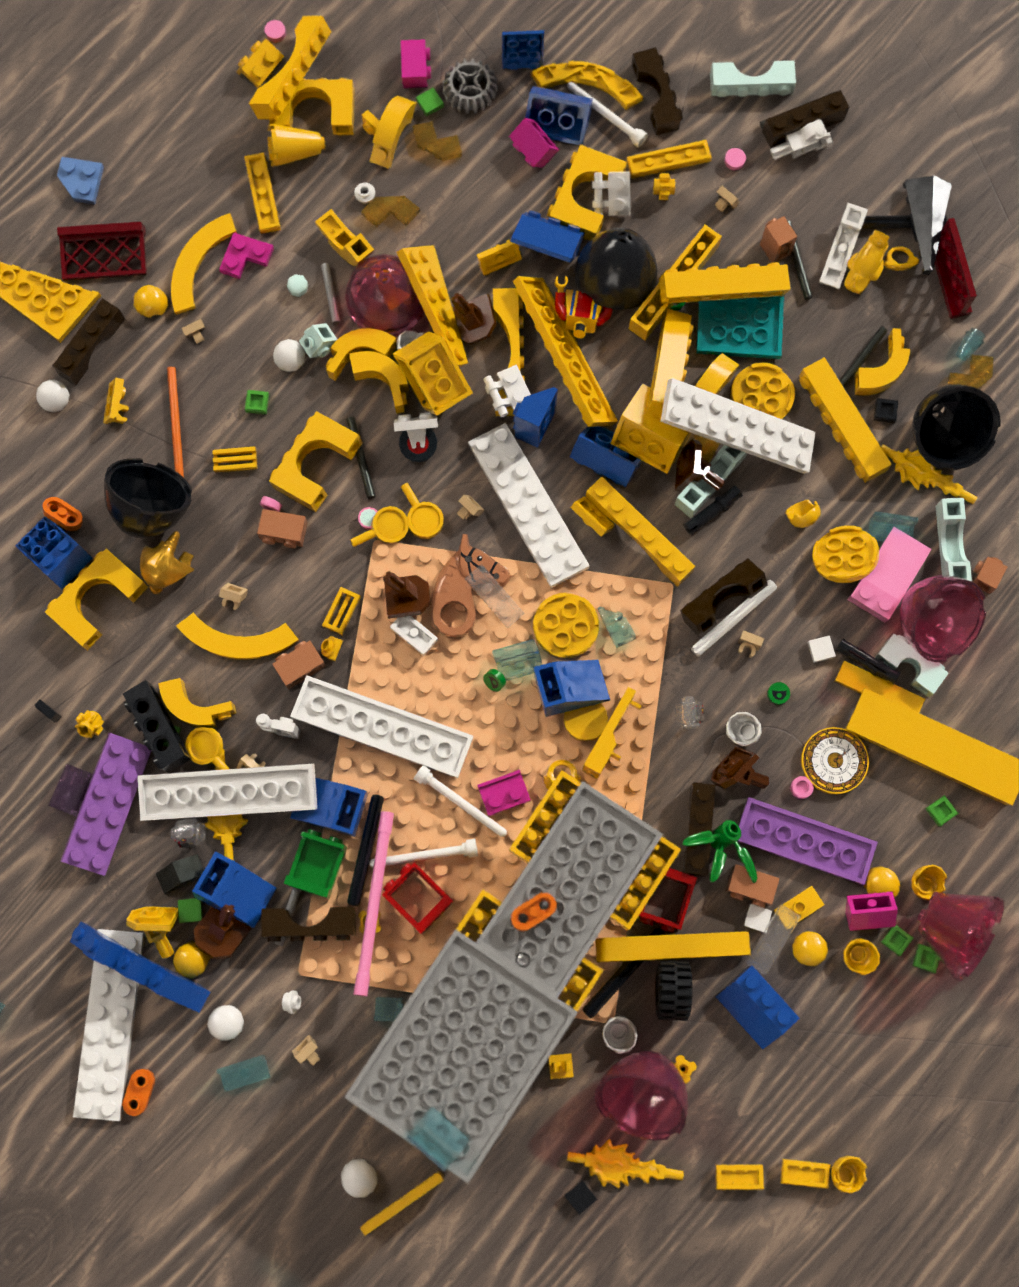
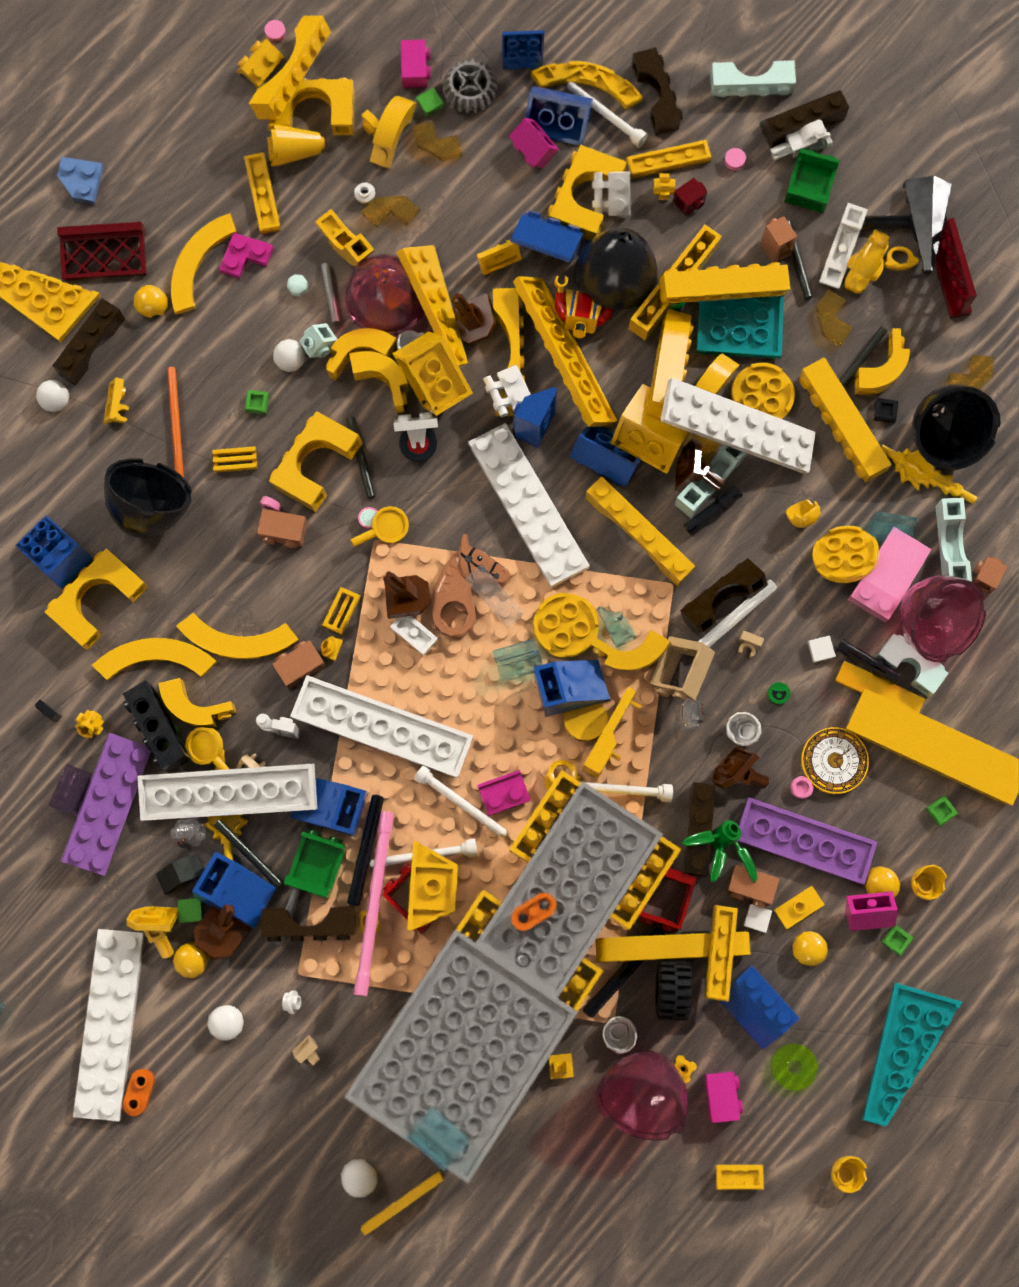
(63, 514): orange plate -> none
(138, 968): blue arch -> none
(154, 650): none -> yellow tile
(160, 566): pearl gold piece -> none
(194, 330): tan tile -> none
(233, 593): tan tile -> none
(244, 1073): clear light blue panel -> none
(248, 853): none -> pearl dark grey bar
(387, 1008): clear light blue panel -> none
(424, 518): yellow piece -> none
(431, 887): none -> yellow wing
(469, 508): tan tile -> none
(494, 680): green tile -> none
(580, 1197): black tile -> none
(592, 516): yellow plate -> none
(614, 1165): yellow piece -> none
(640, 658): none -> yellow arch
(662, 792): none -> white piece
(669, 662): none -> tan window
(690, 196): none -> dark red brick
(721, 953): none -> yellow tile
(722, 1096): none -> dark pink brick
(726, 199): tan tile -> none
(773, 939): clear tile -> none
(805, 1173): yellow plate -> none
(807, 1071): none -> clear neon green tile
(812, 180): none -> green panel
(831, 326): none -> clear yellow tile
(861, 956): yellow hair -> none
(907, 1040): none -> teal wing
(926, 959): bright green tile -> none
(960, 929): clear pink cone -> none
(970, 343): clear light blue cone -> none

